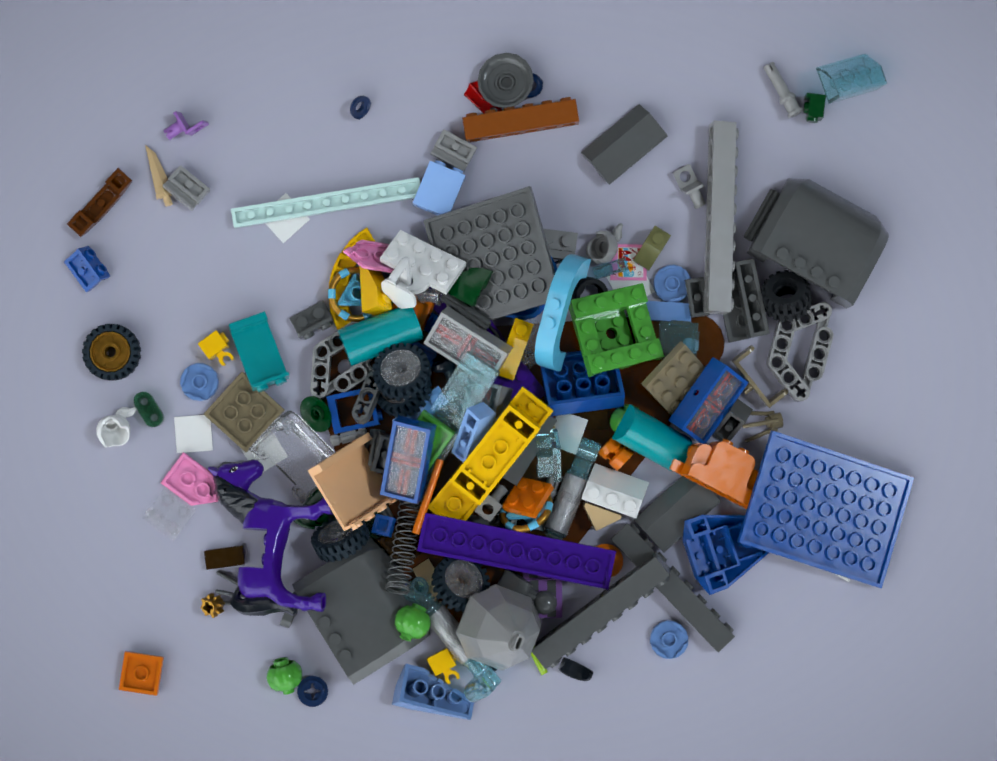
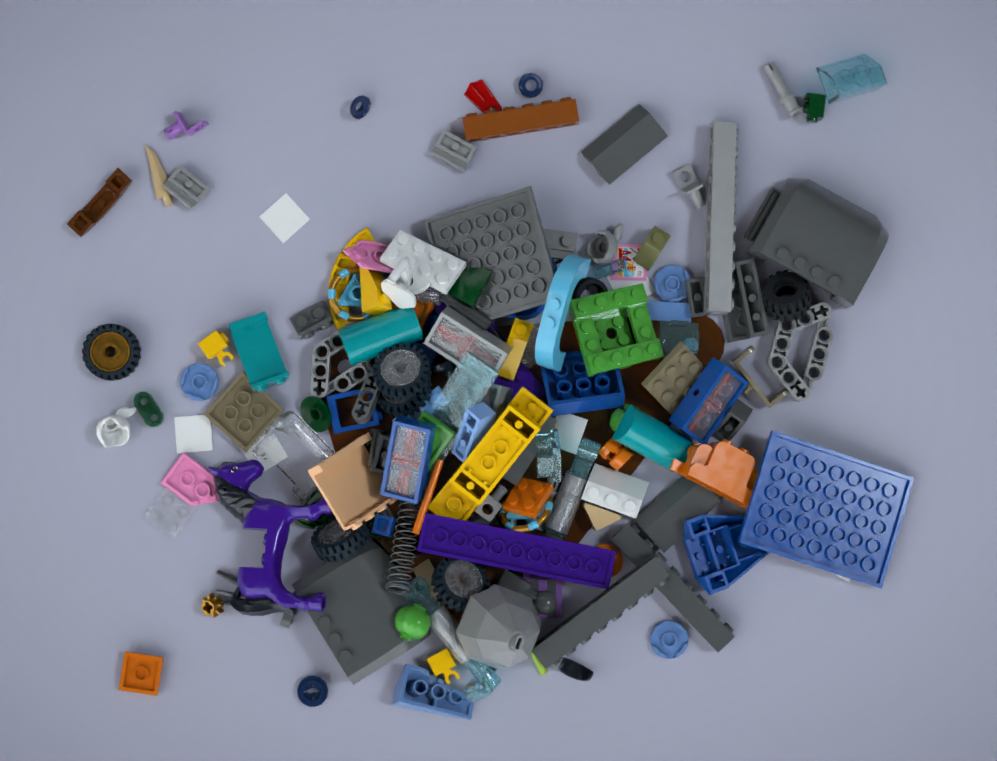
(87, 268): blue bracket -> none
(224, 557): dark brown tile -> none
(284, 675): bright green plant -> none
(325, 203): light aqua plate -> none
(347, 437): light grey axle -> none
(439, 188): light blue panel -> none
(505, 80): dark grey hat -> none
(773, 422): dark tan plant -> none

